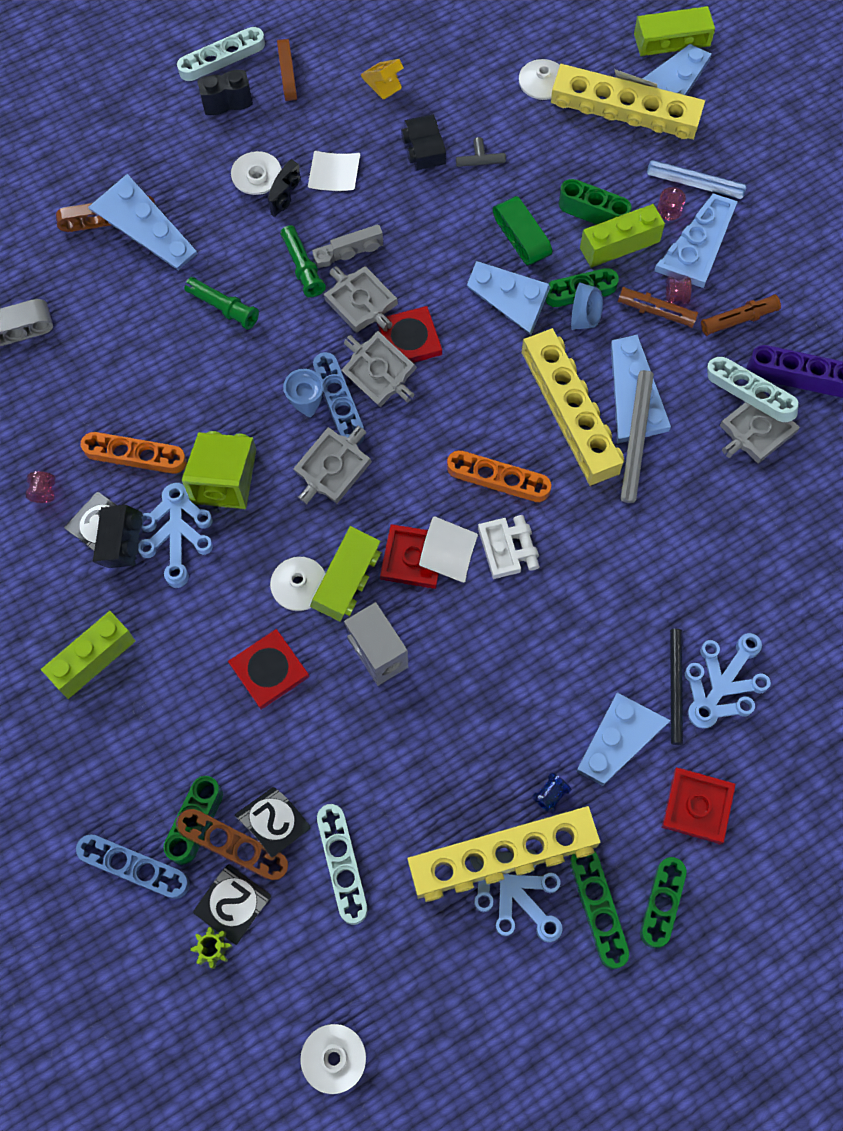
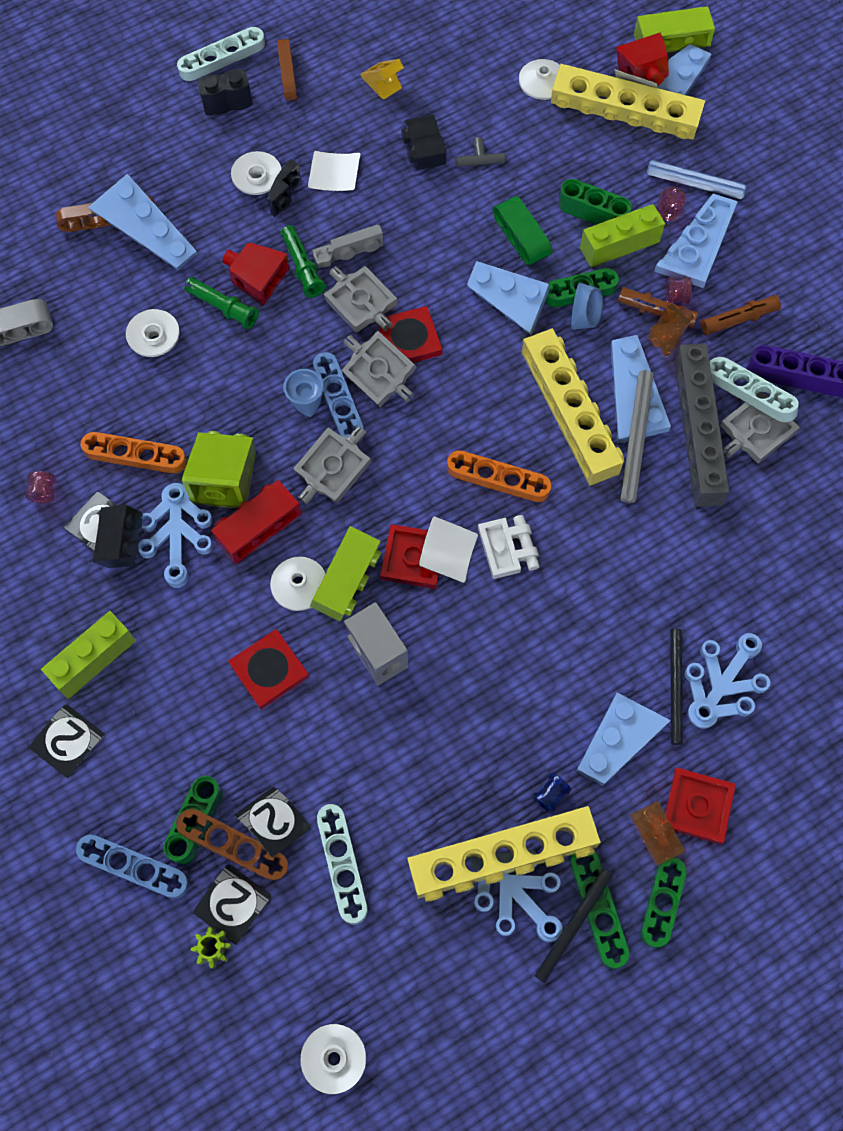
(66, 740): none -> sticker
(150, 324): none -> white dish
(256, 521): none -> red brick
(257, 270): none -> red torso
(573, 925): none -> black bar
(644, 58): none -> red torso
(657, 833): none -> clear orange hips
(670, 328): none -> clear orange hips
(701, 426): none -> dark grey brick

